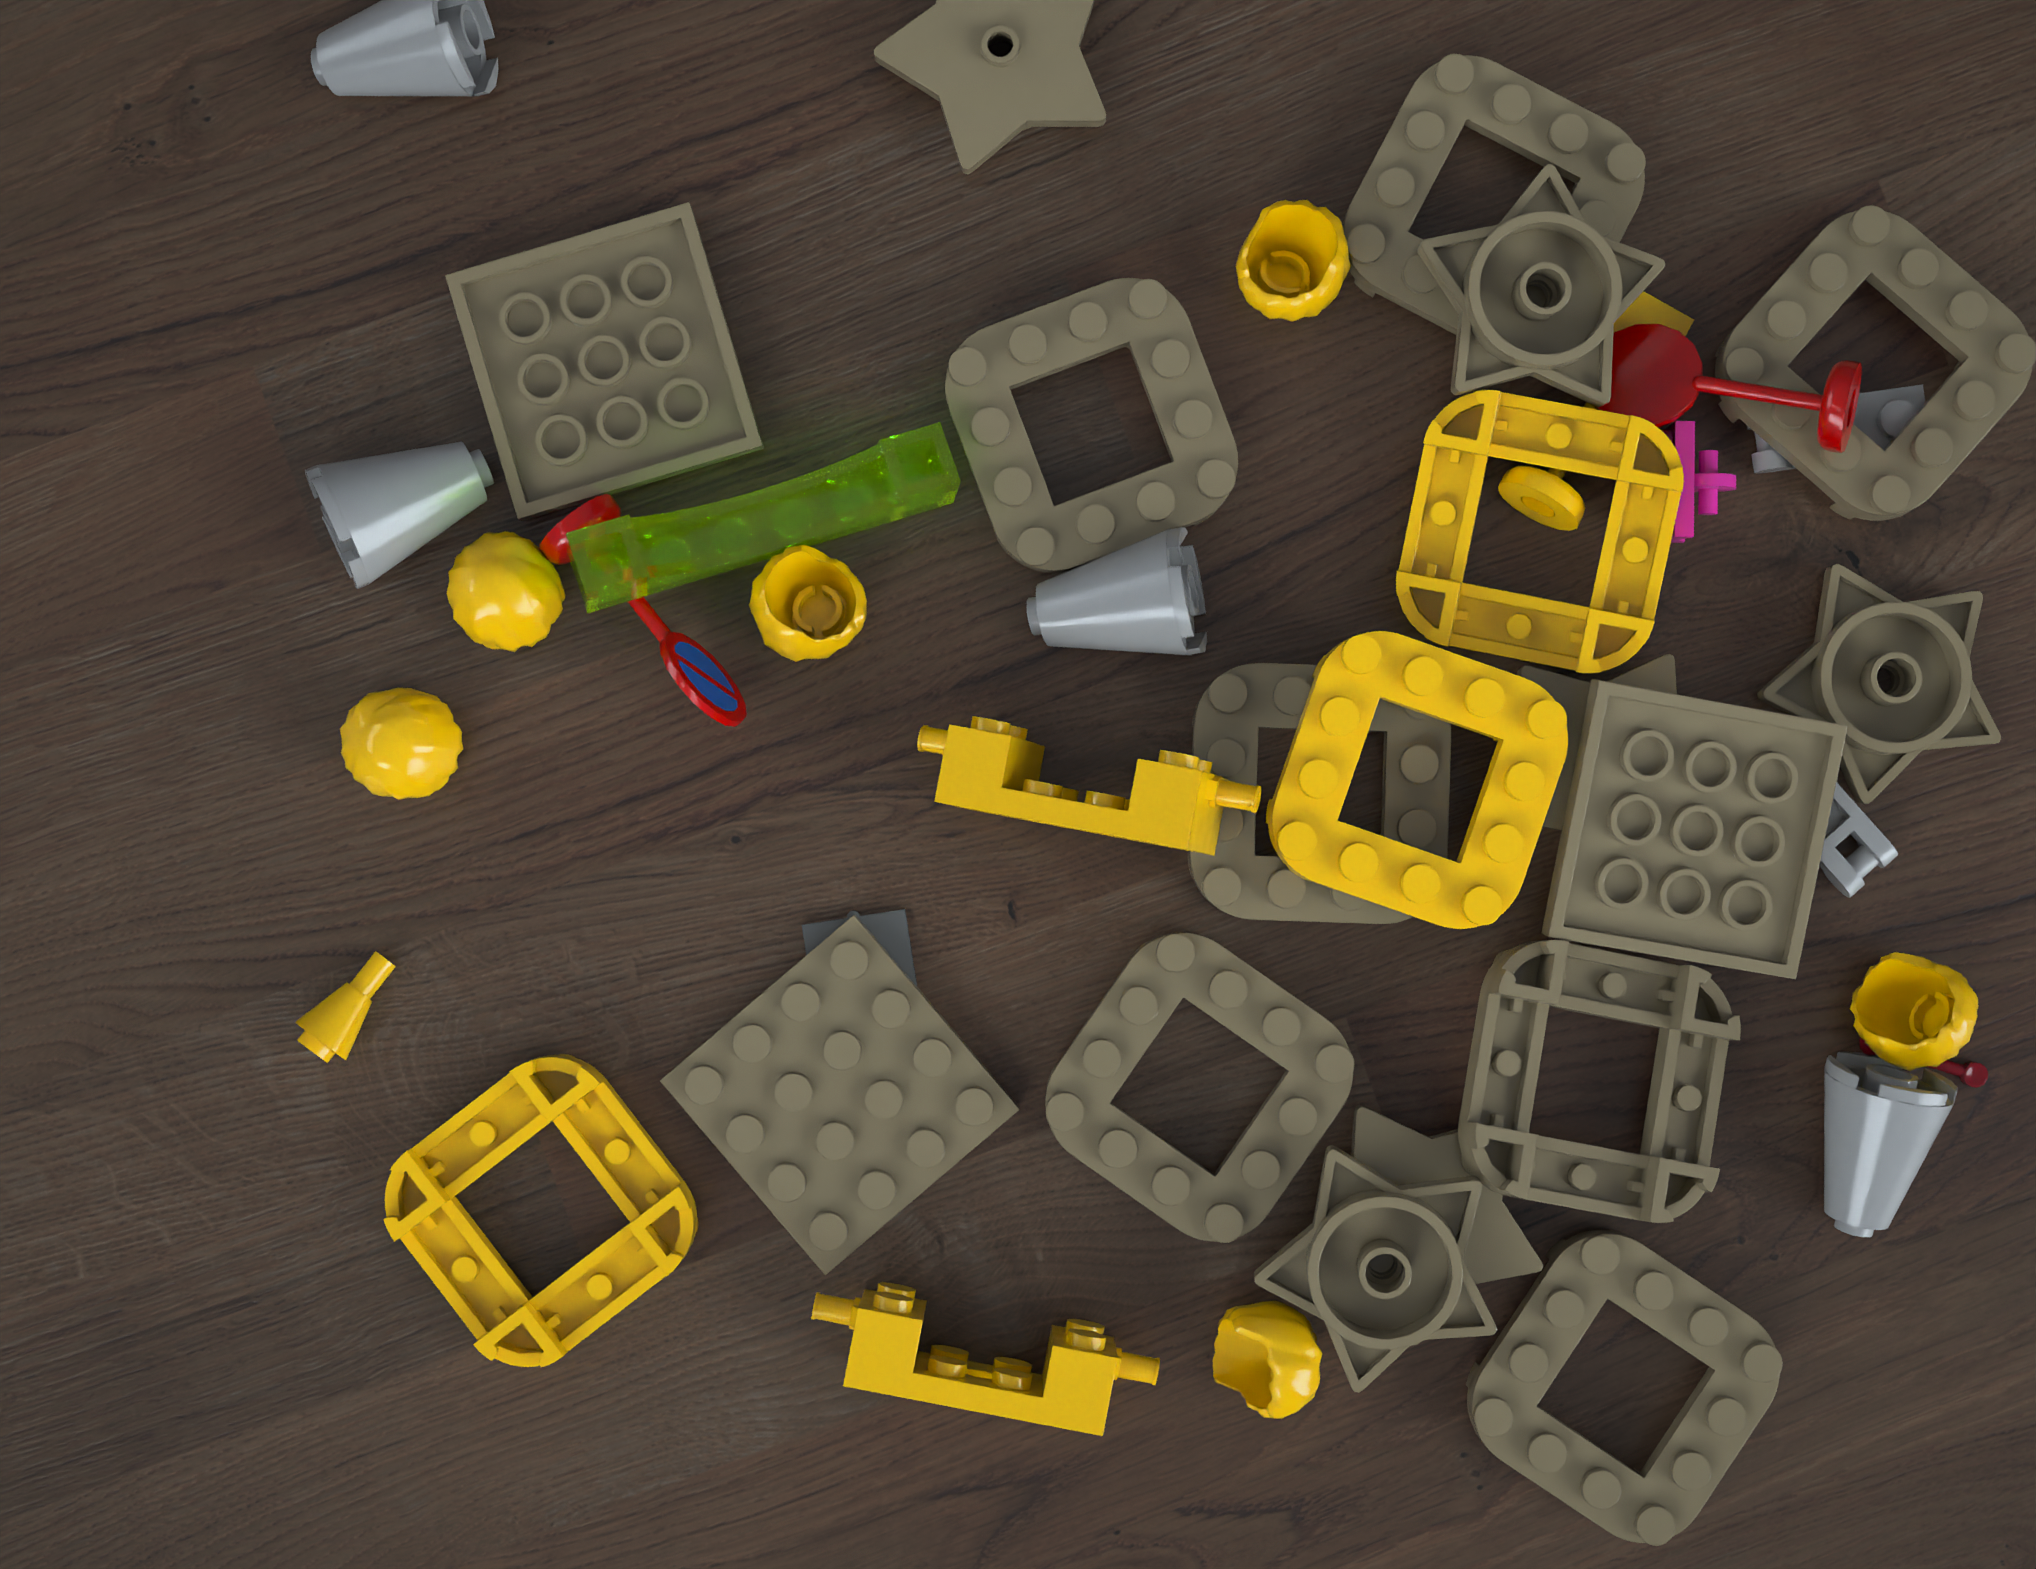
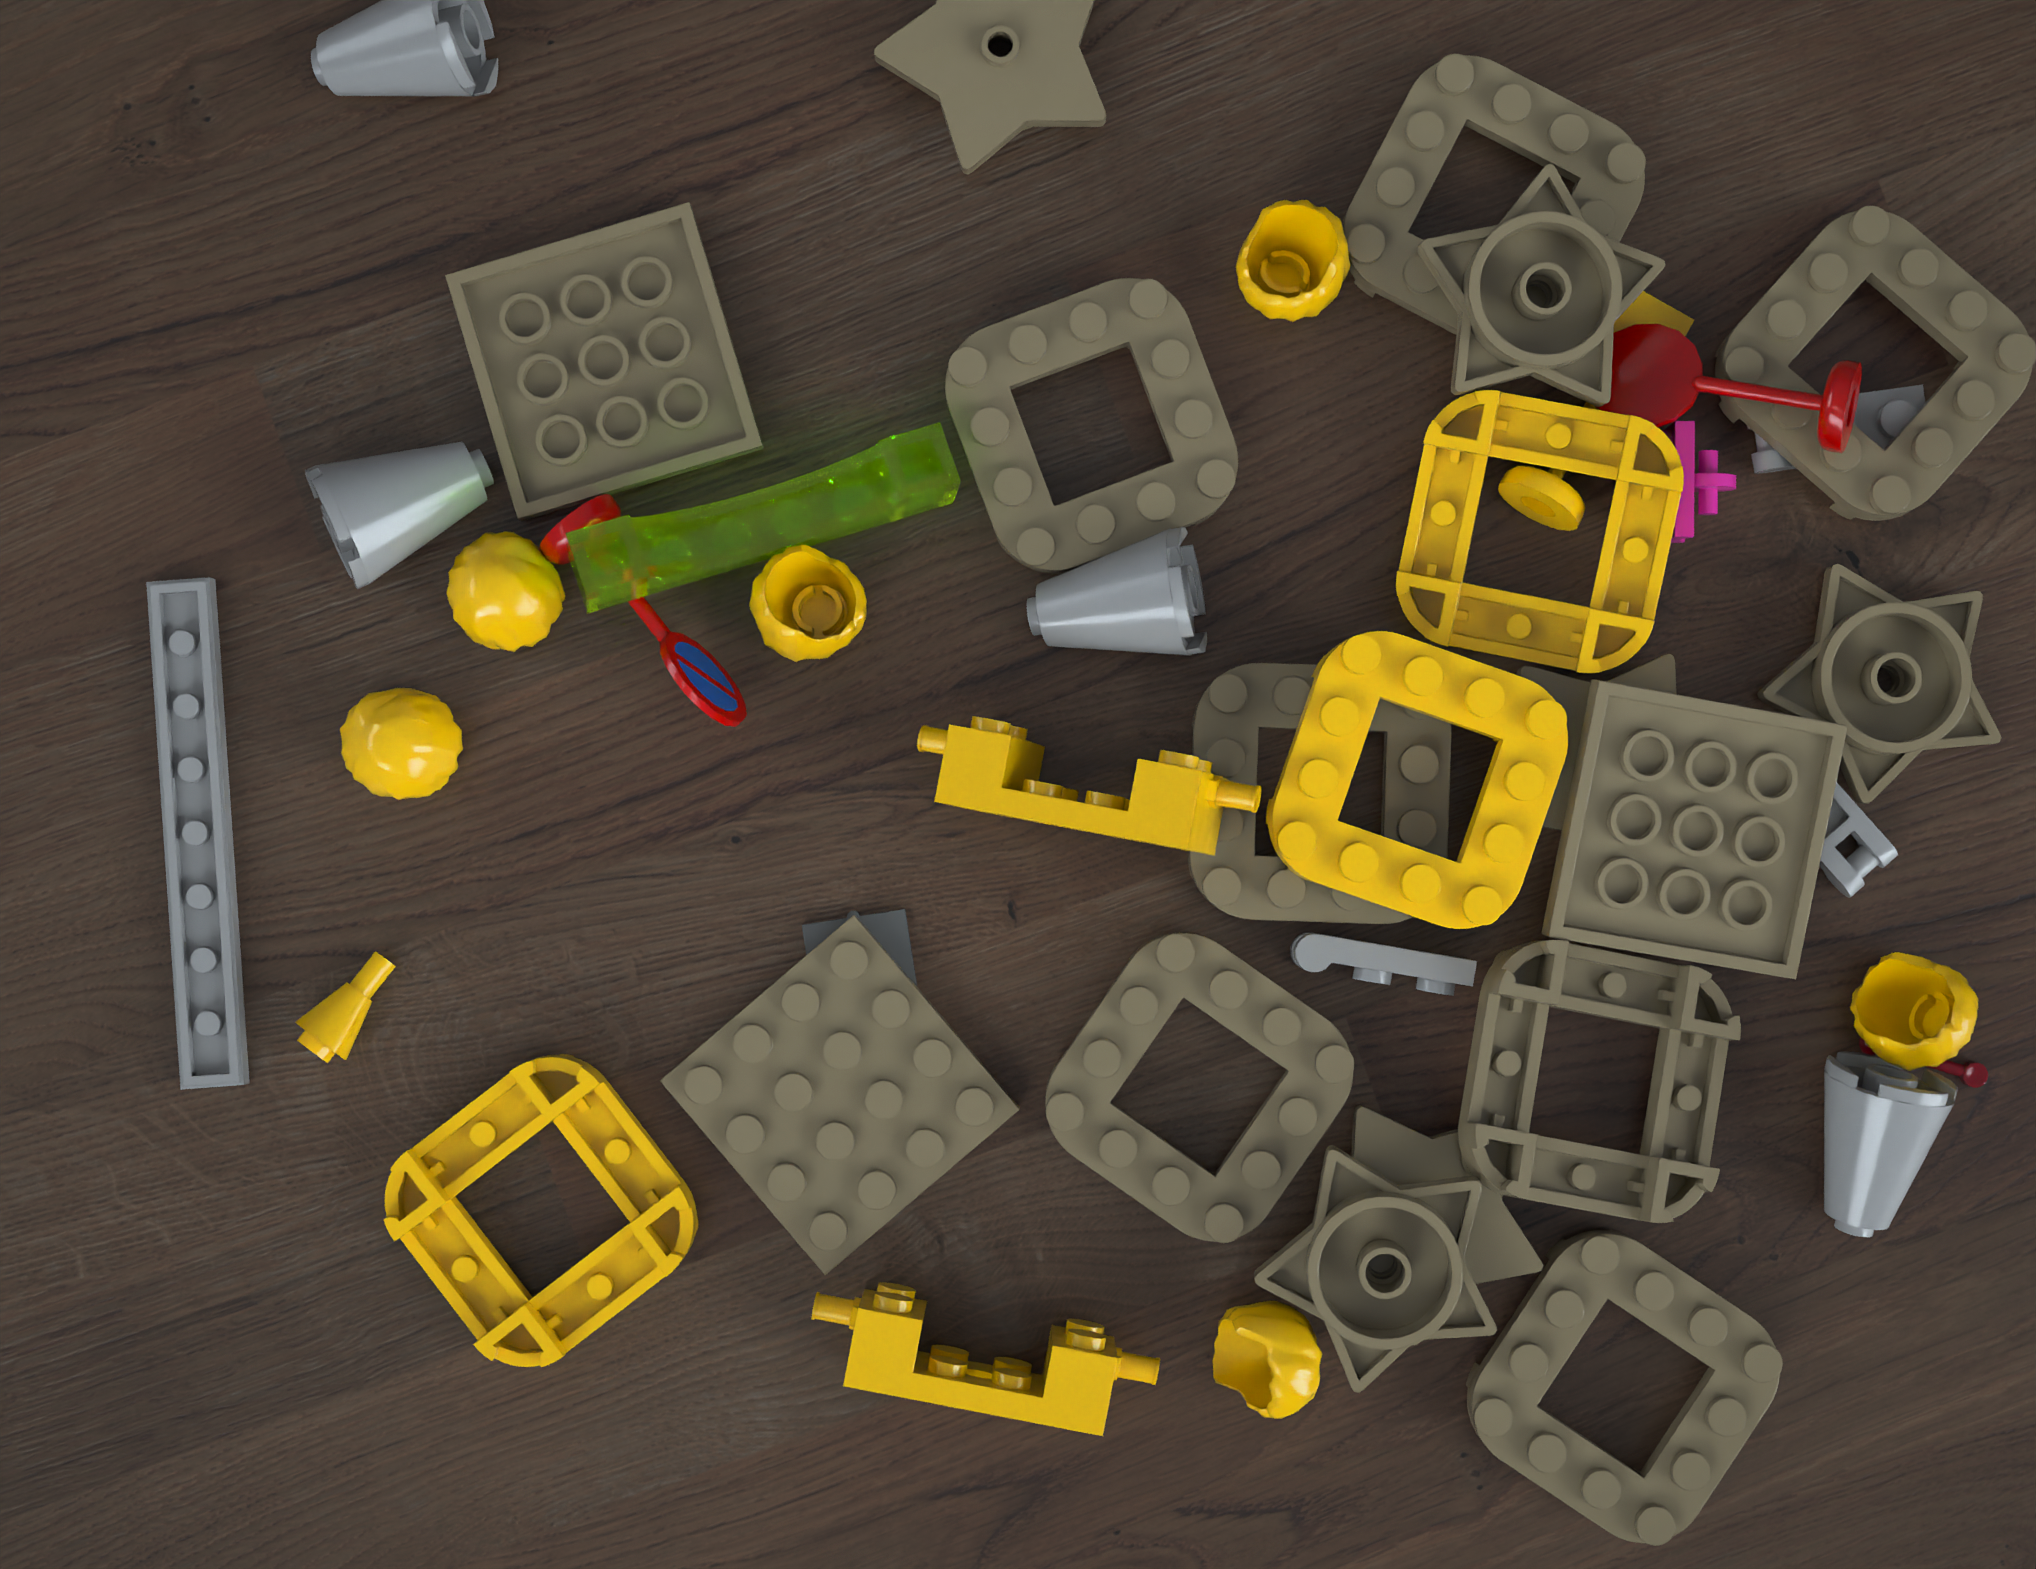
(197, 833): none -> light grey tile
(1378, 961): none -> light grey plate

